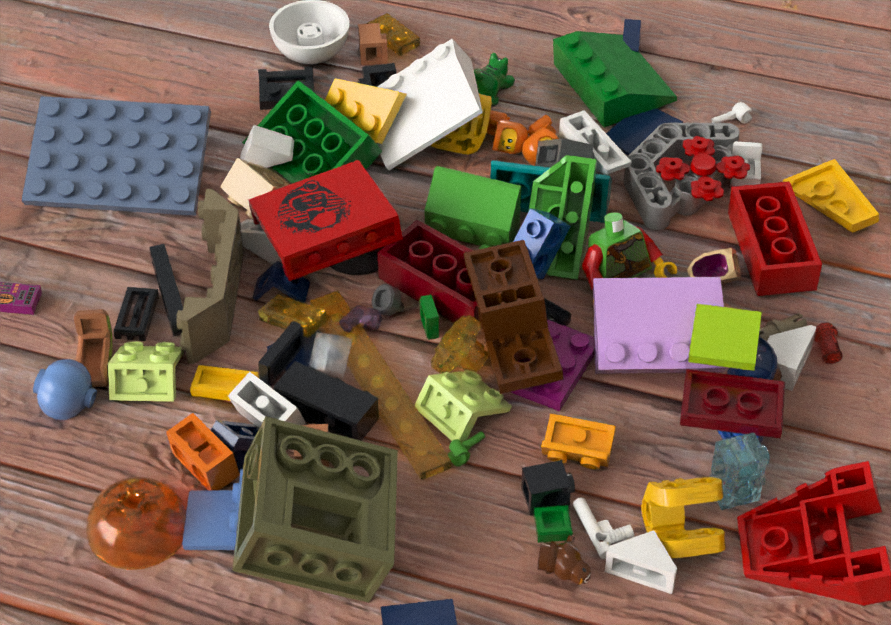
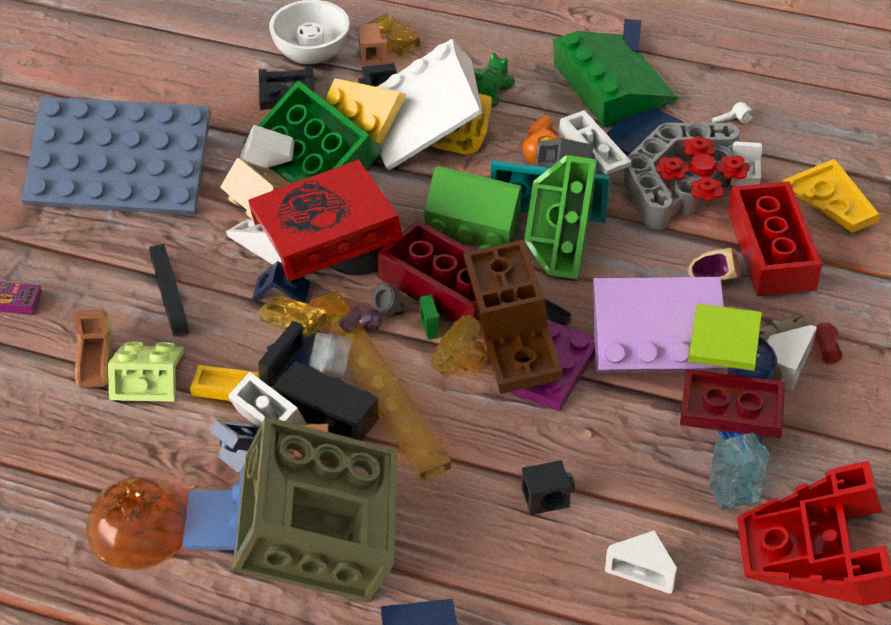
(64, 389): medium blue plant -> none
(143, 329): black tile -> none
(202, 453): orange brick -> none
(209, 320): dark tan slope -> none
(457, 400): yellowish green bracket -> none
(459, 451): bright green hand -> none
(507, 134): orange piece -> none
(543, 238): blue brick -> none
(552, 523): green tile -> none
(563, 561): reddish brown animal -> none
(578, 441): light orange bracket -> none
(600, 530): white hose -> none
(622, 252): torso -> none
(665, 514): yellow piece -> none

